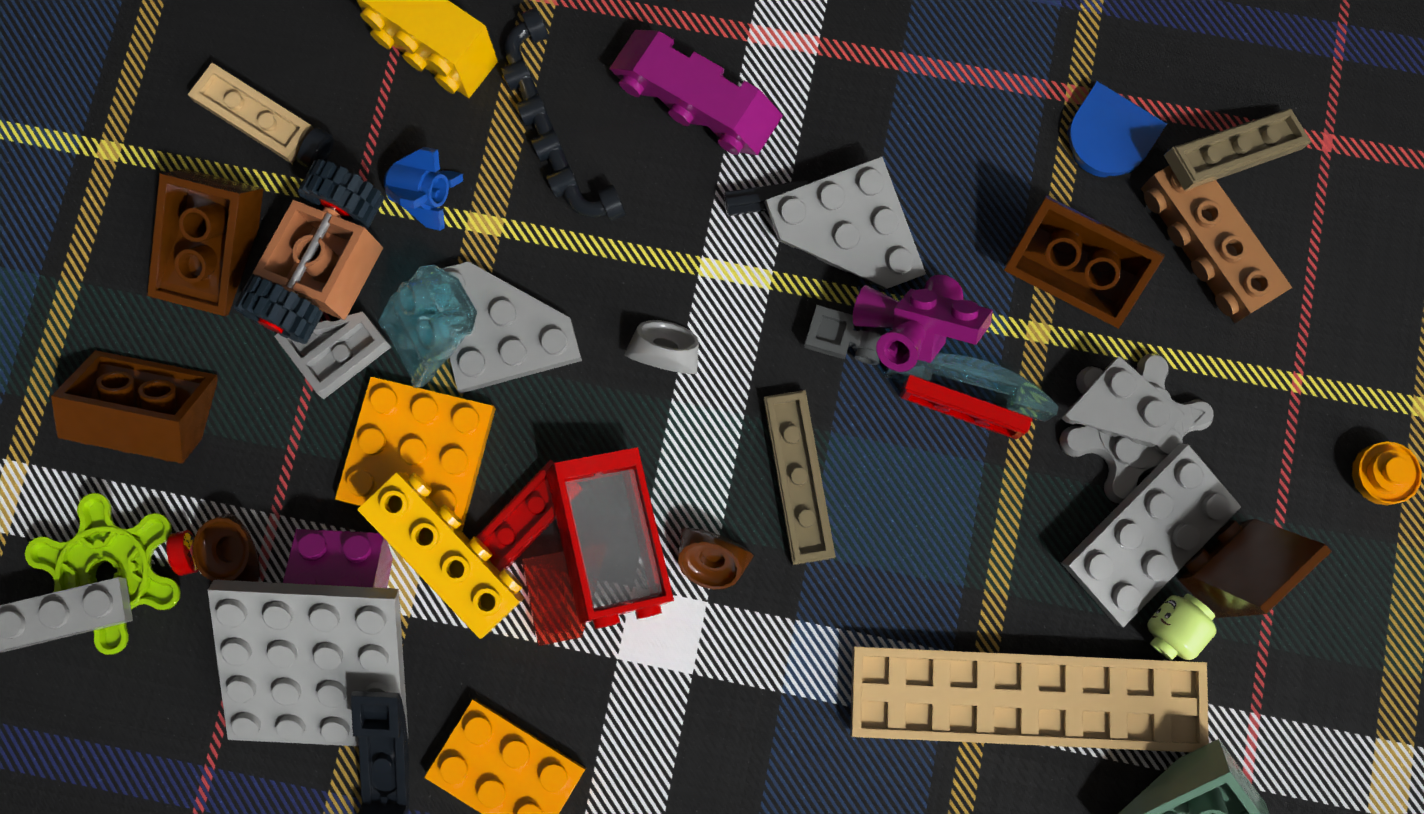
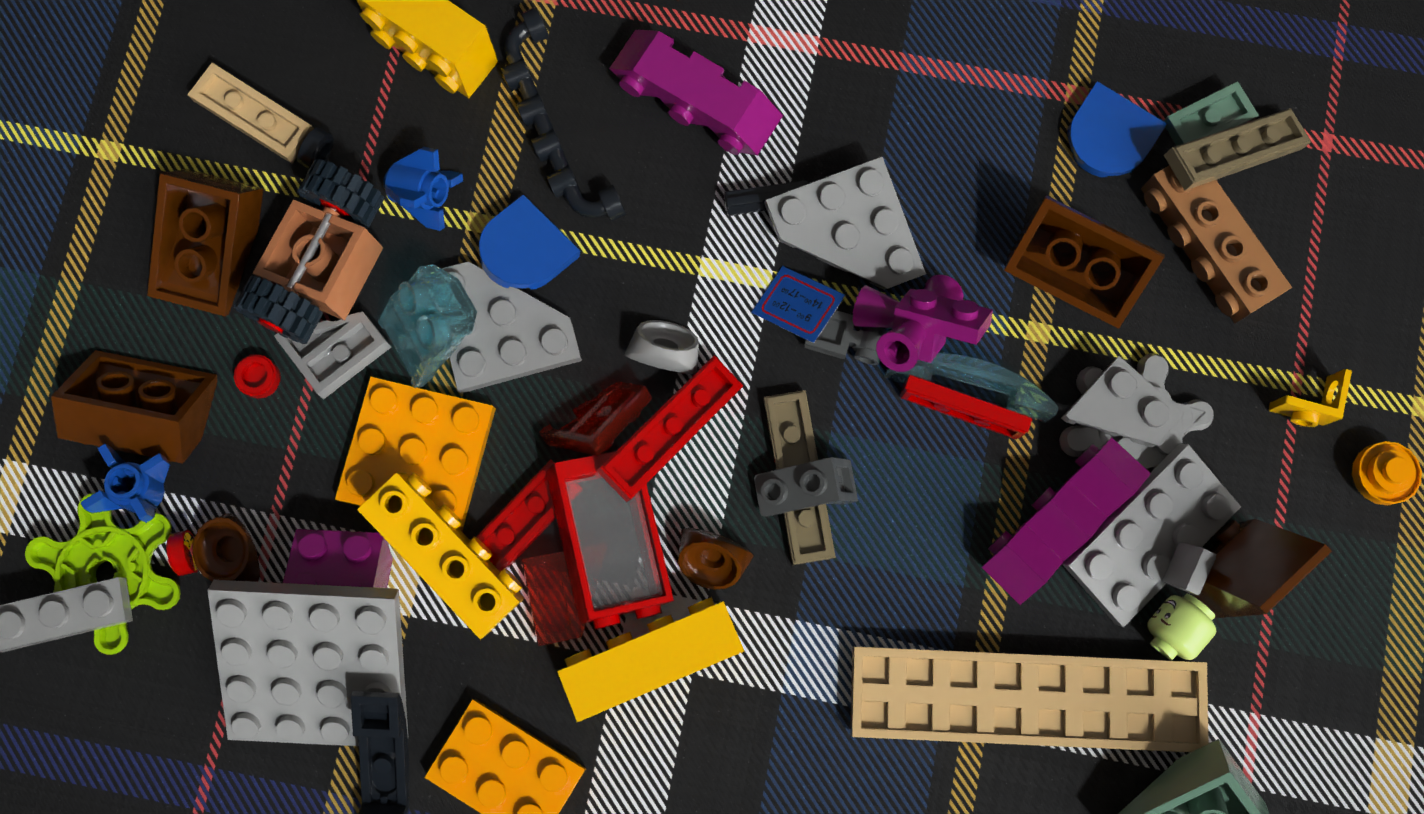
(130, 485): none -> blue brick
(257, 376): none -> red tile
(524, 247): none -> blue tile
(600, 419): none -> clear red wing
(649, 661): none -> yellow brick
(669, 429): none -> red tile
(798, 304): none -> blue sticker
(806, 486): none -> dark grey bracket
(1064, 519): none -> magenta brick
(1189, 568): none -> light grey tile
(1211, 115): none -> sand green plate
(1313, 414): none -> yellow bracket

